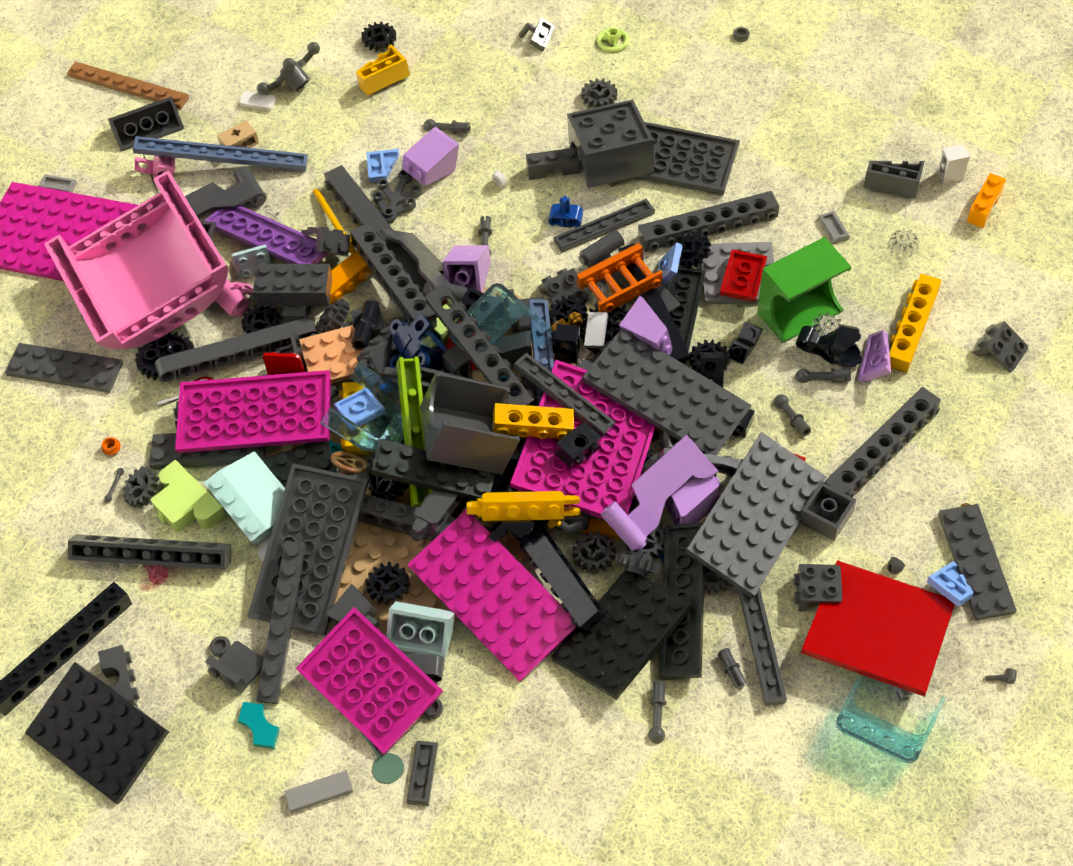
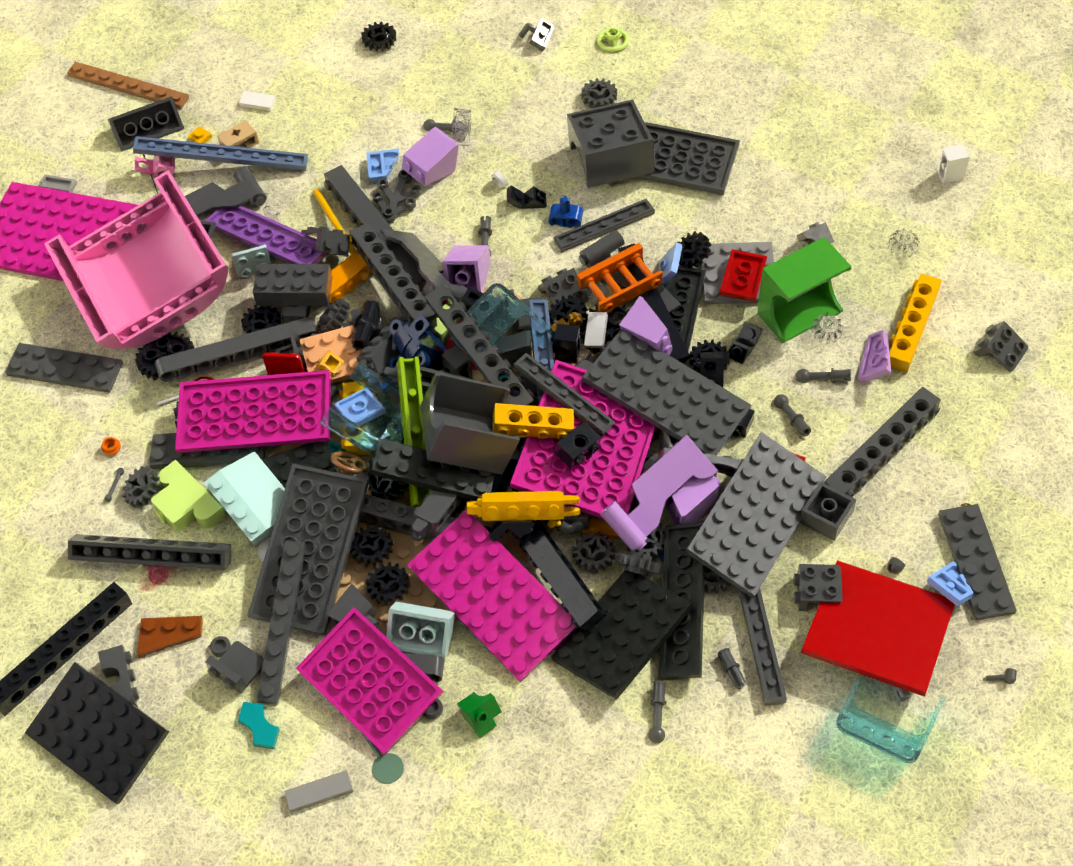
(167, 631): none -> dark orange wing
(200, 135): none -> yellow plate
(234, 298): bright pink piece -> none
(292, 72): dark grey wheel -> none
(330, 362): none -> yellow slope
(370, 548): none -> black gear
(383, 71): yellow wedge -> none
(422, 773): dark grey tile -> none
(461, 126): none -> clear slope
(480, 712): none -> green brick
(530, 199): none -> black slope
(564, 159): dark grey arch -> none
(708, 220): dark grey brick -> none
(741, 34): dark grey tile -> none
(815, 232): none -> flat silver brick
(833, 227): light grey tile -> none
(835, 347): black piece -> none
(894, 177): dark grey wedge -> none
(985, 200): light orange arch -> none

